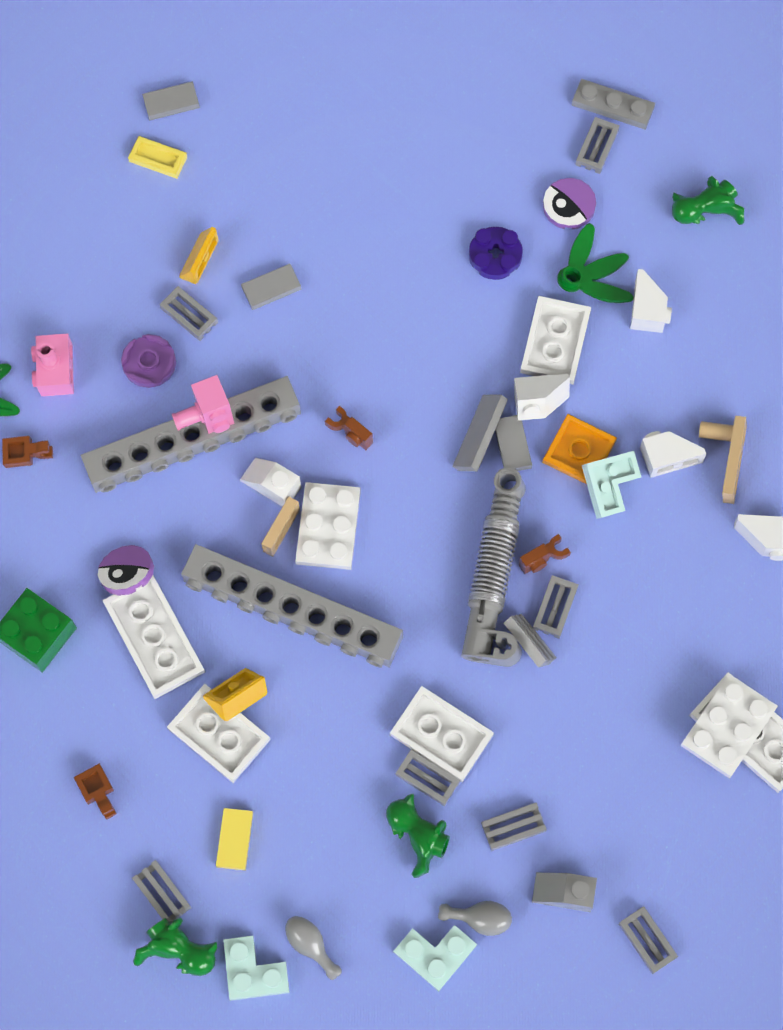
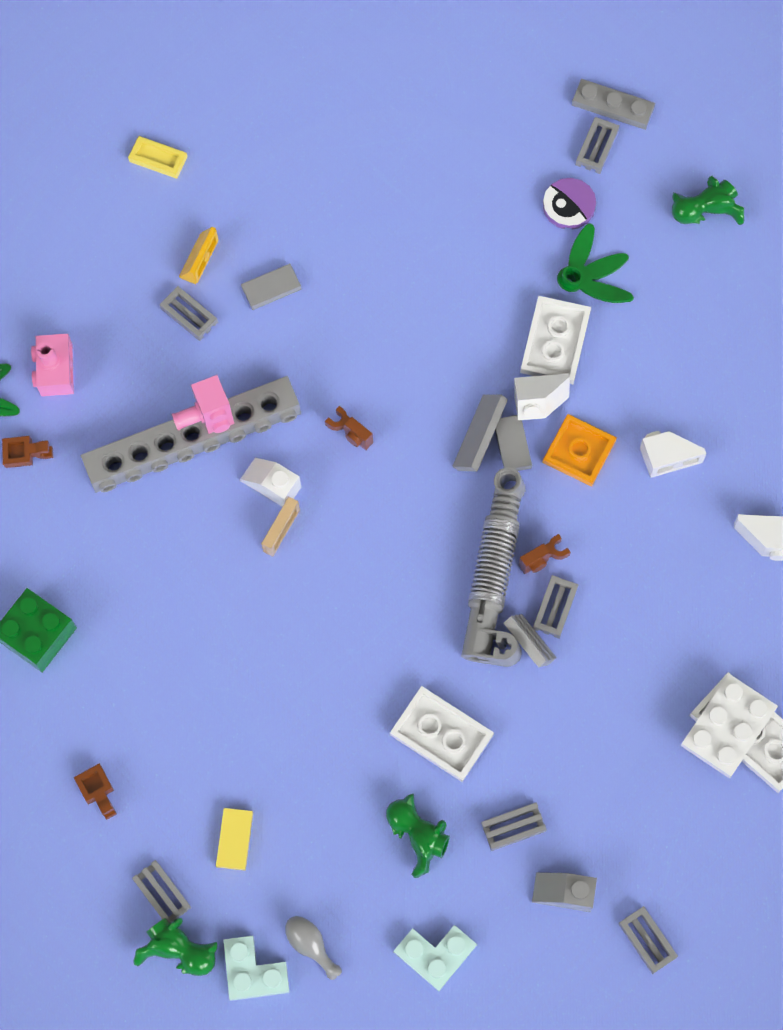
(125, 570): tile -> none
(148, 361): medium lavender tile -> none
(154, 638): white plate -> none
(171, 100): light grey tile -> none
(204, 561): light grey brick -> none
(223, 744): white plate -> none
(236, 693): yellow slope -> none
(328, 526): white plate -> none
(432, 767): light grey tile -> none
(484, 917): light grey piece -> none
(505, 241): dark purple plate -> none
(603, 481): light aqua plate -> none
(649, 305): white slope -> none
(736, 435): tan piece -> none

